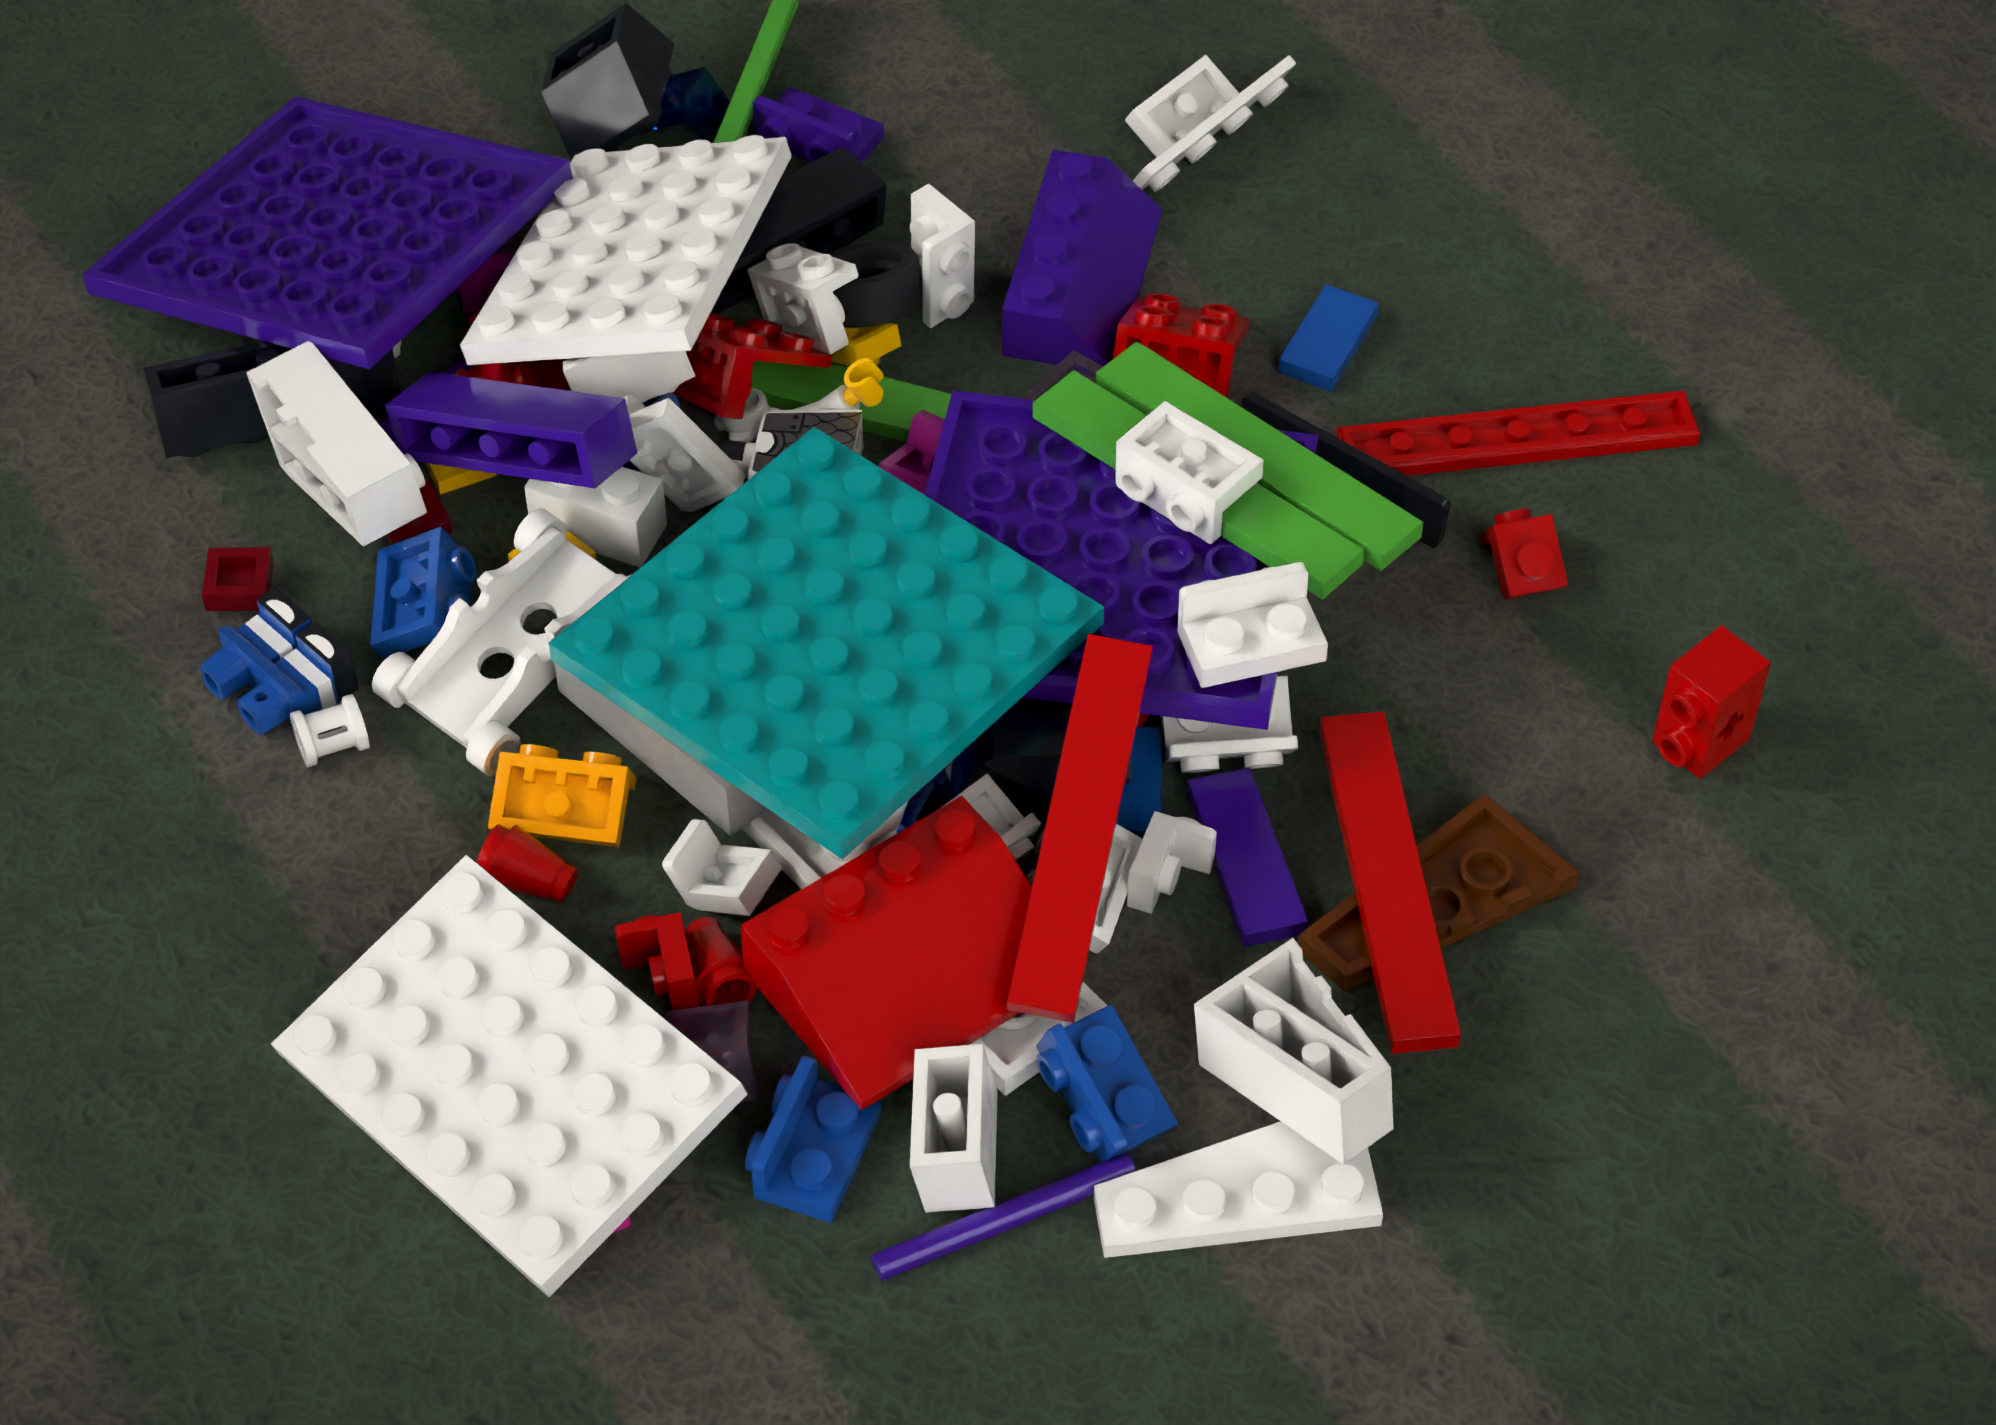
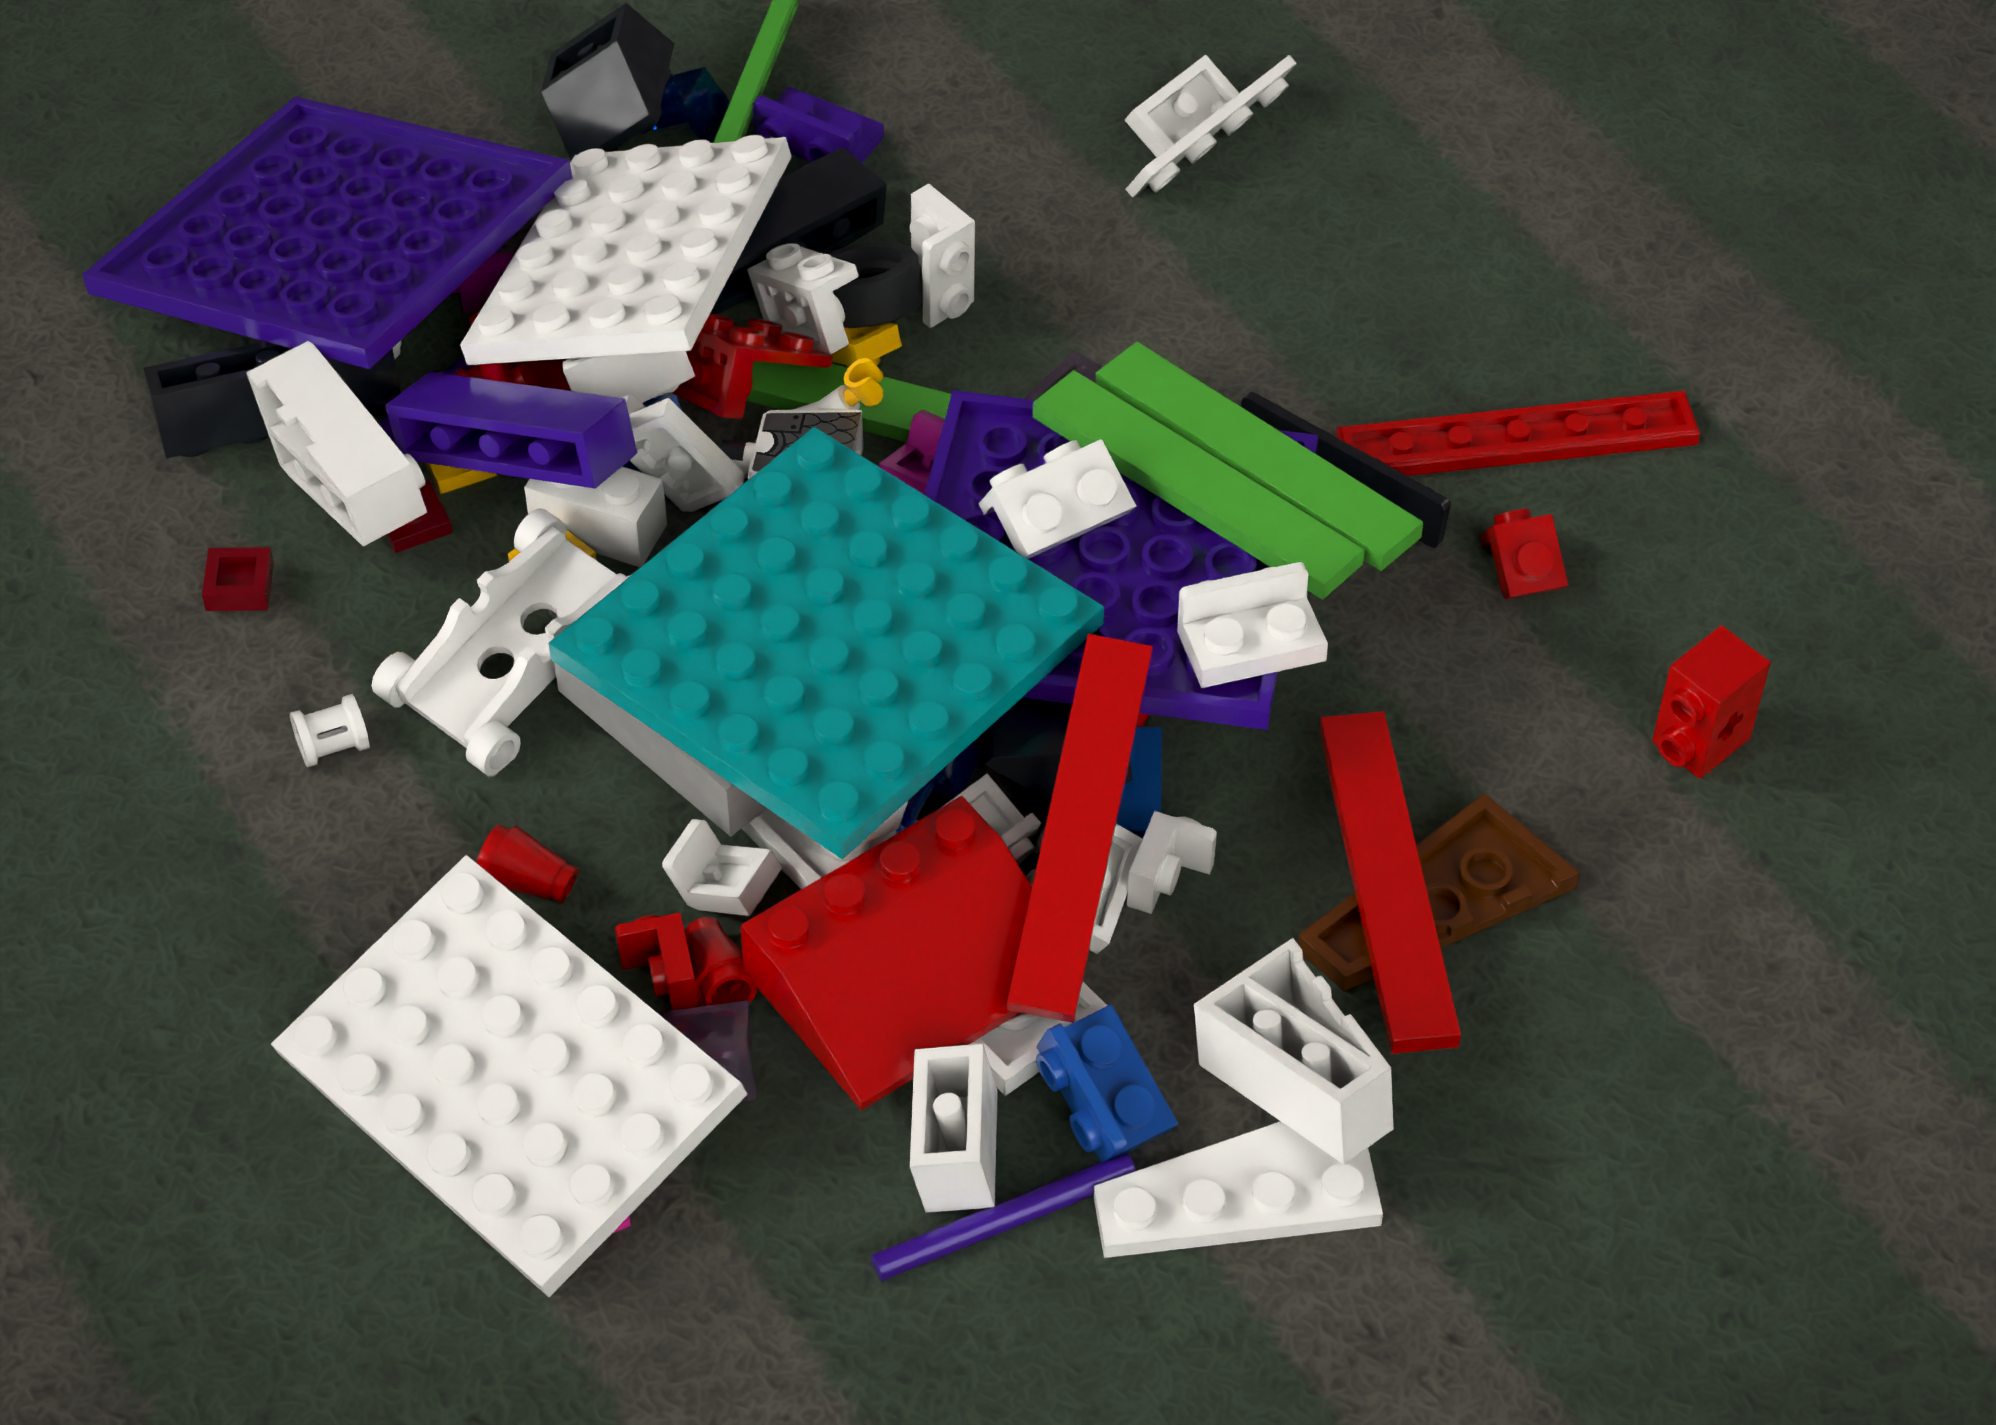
(283, 660): blue hips -> none
(416, 589): blue bracket -> none
(562, 796): light orange bracket -> none
(748, 427): white plate -> none
(810, 1144): blue bracket -> none
(1059, 499): none -> white bracket
(1078, 261): dark purple slope -> none
(1184, 470): white bracket -> none
(1189, 337): red bracket -> none
(1202, 744): white bracket -> none
(1248, 857): dark purple tile -> none
(1328, 338): blue tile -> none

